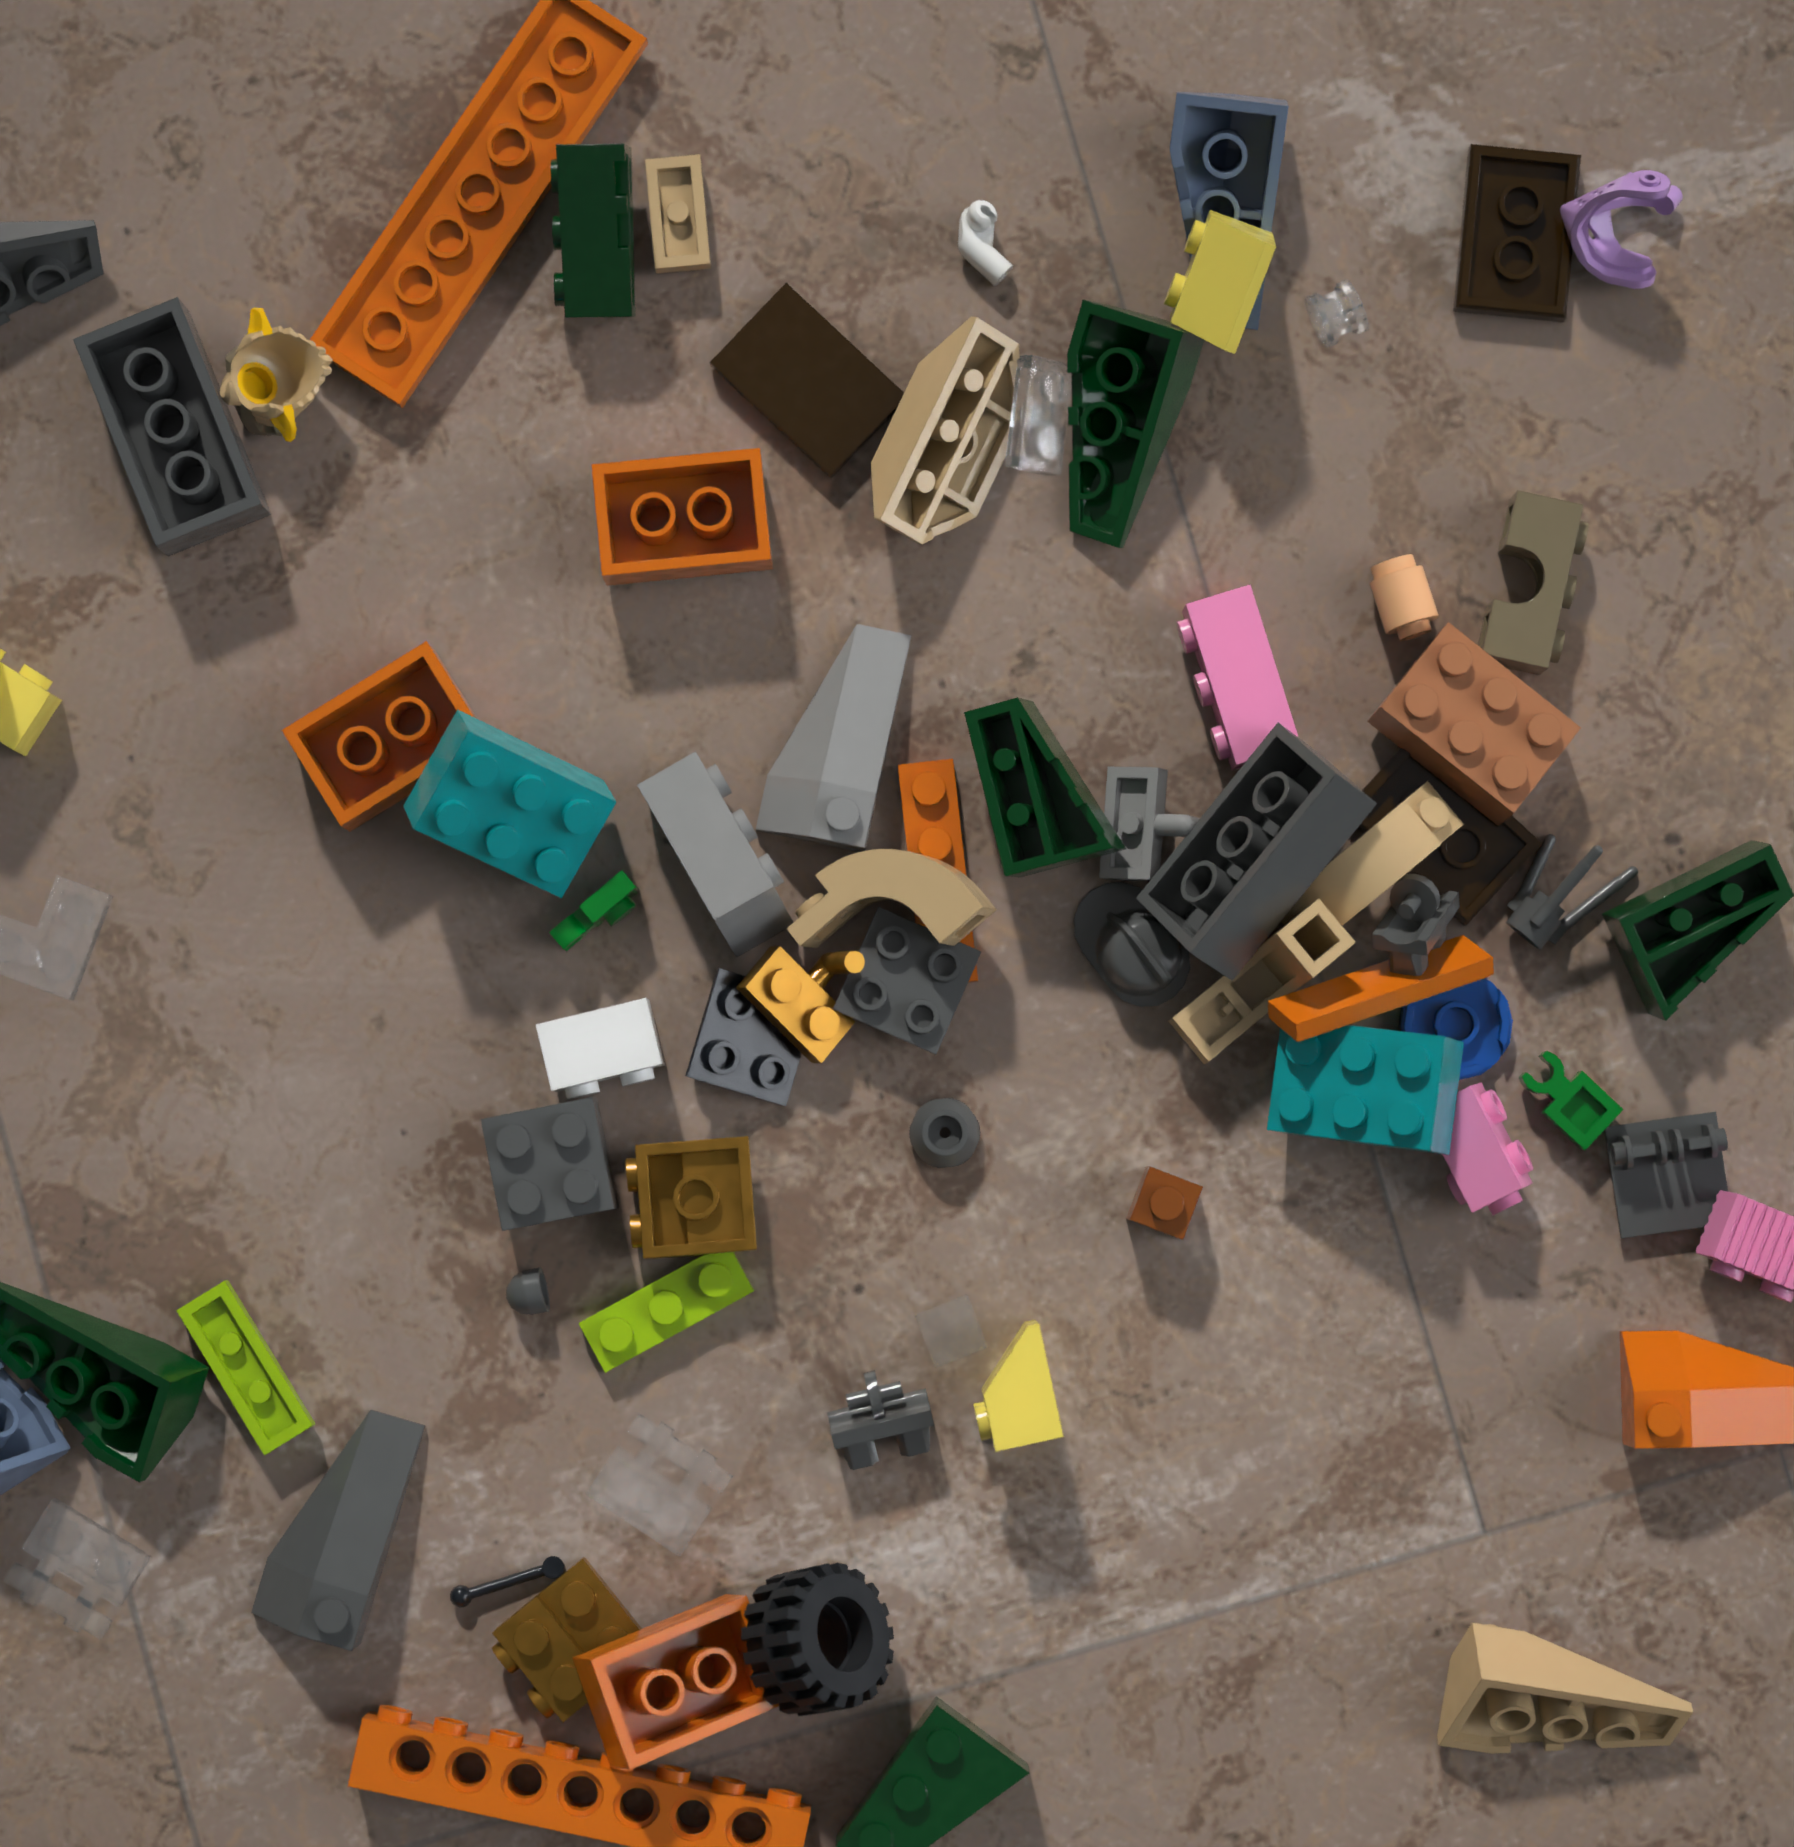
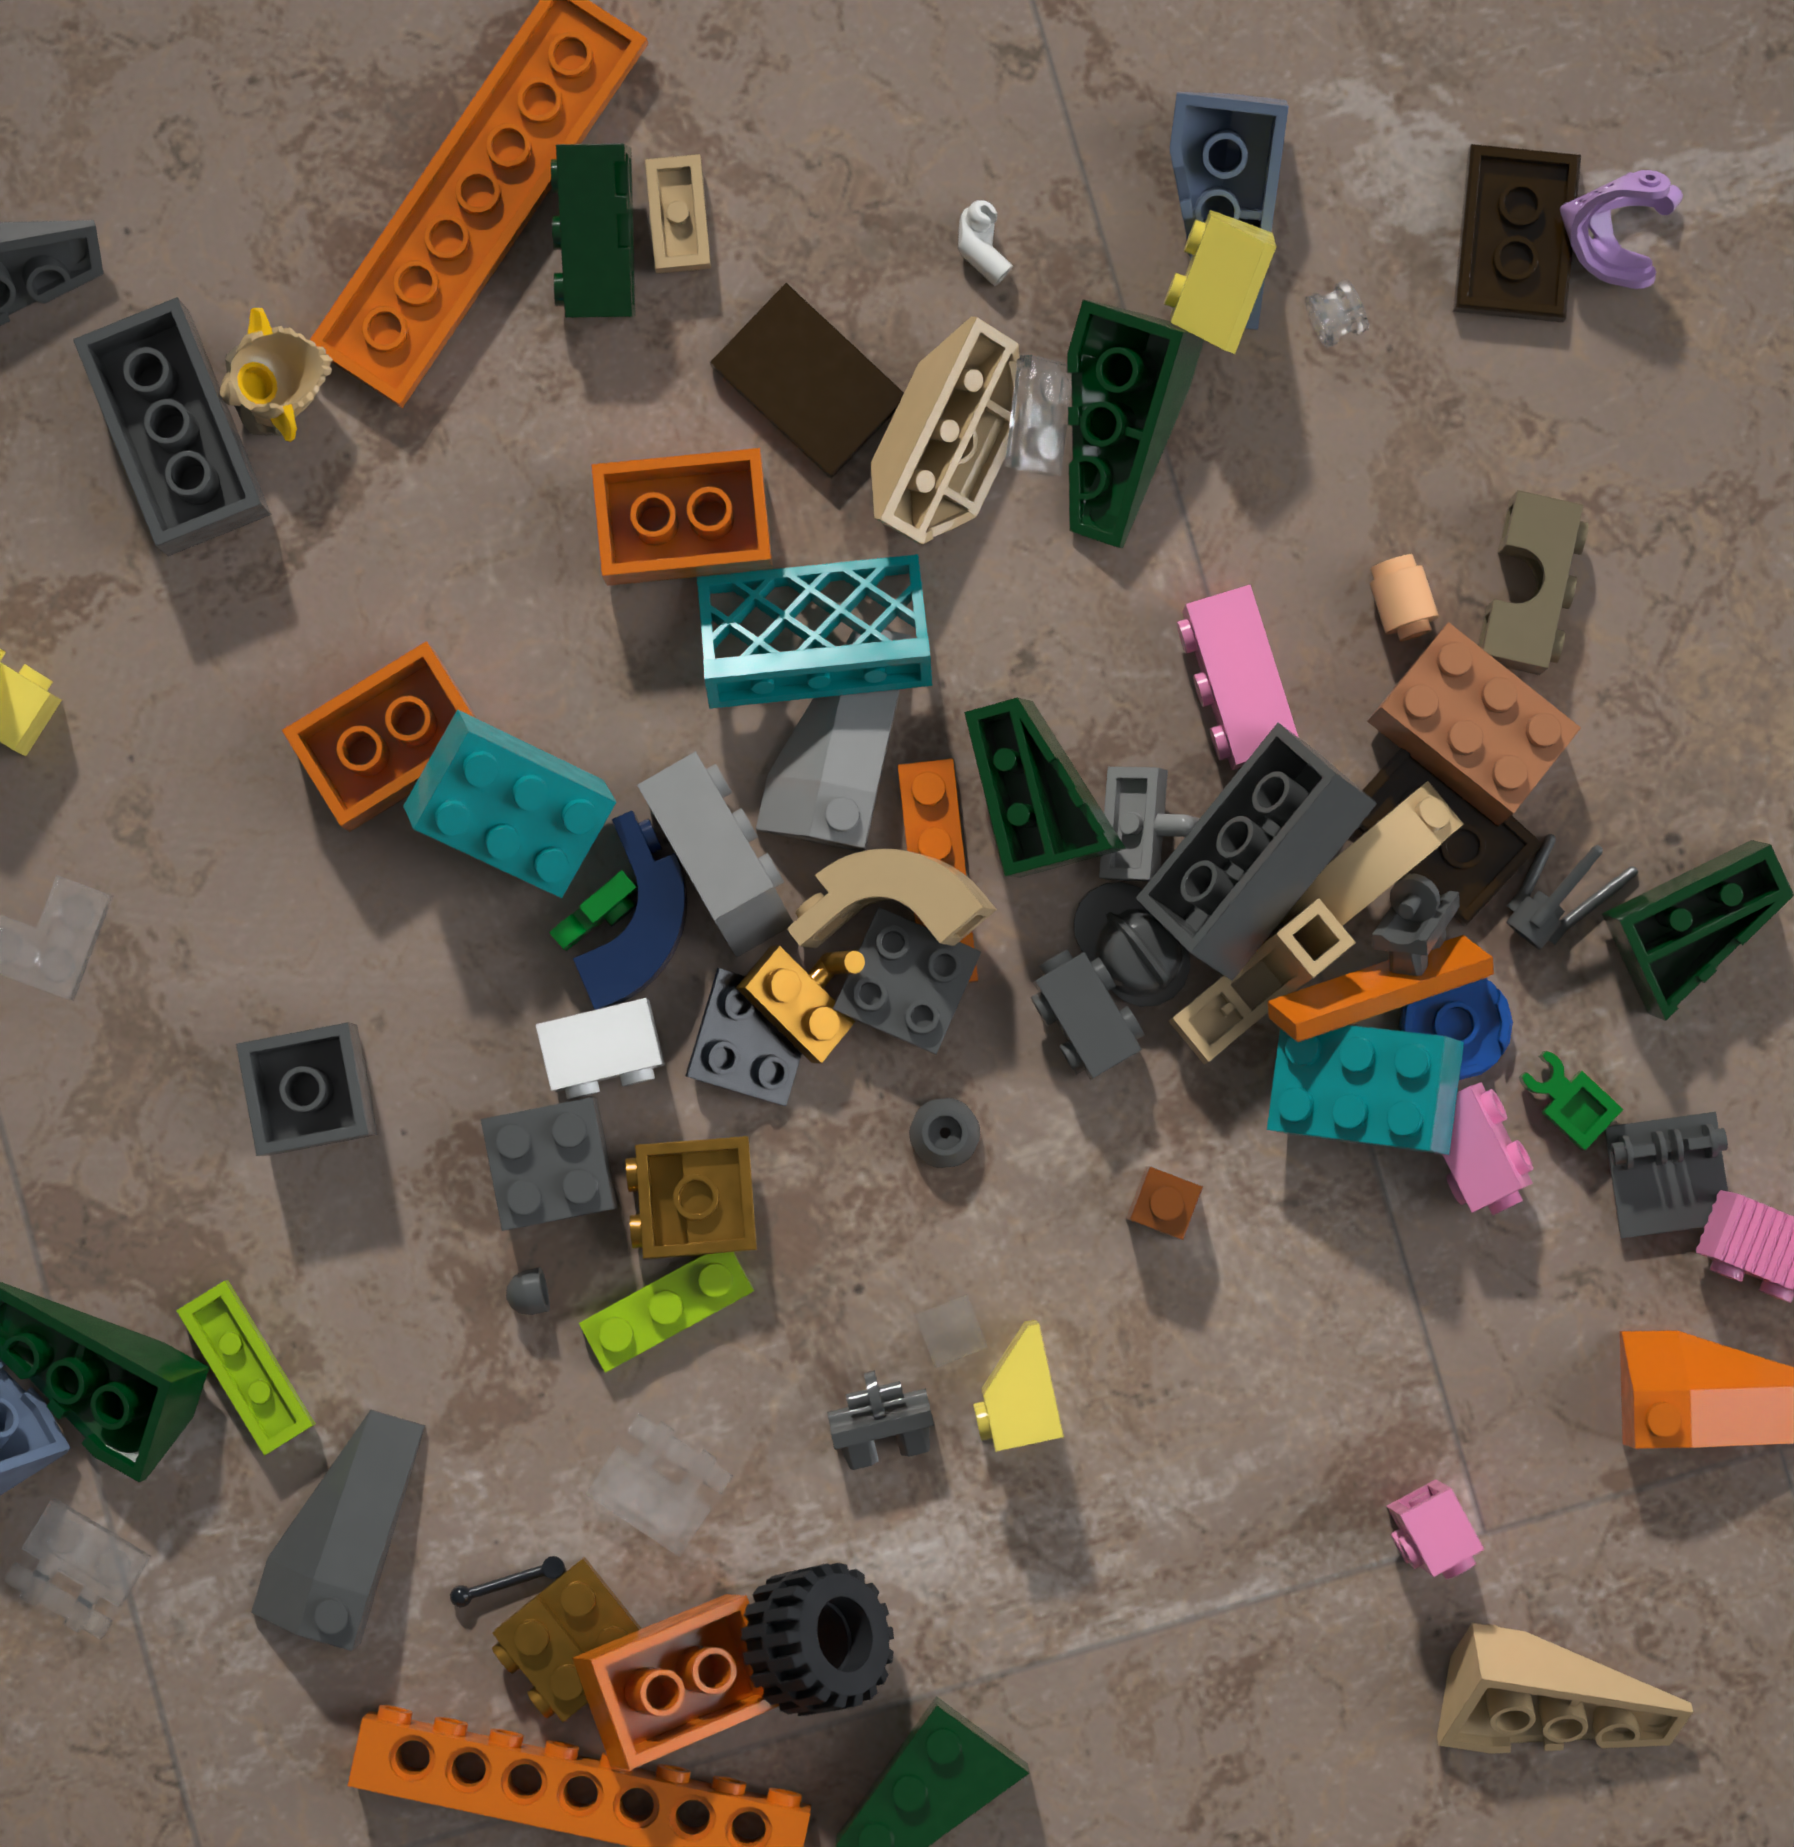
(306, 1089): none -> dark grey brick
(651, 938): none -> dark blue arch
(817, 665): none -> teal fence
(1079, 1001): none -> dark grey brick
(1434, 1531): none -> bright pink brick

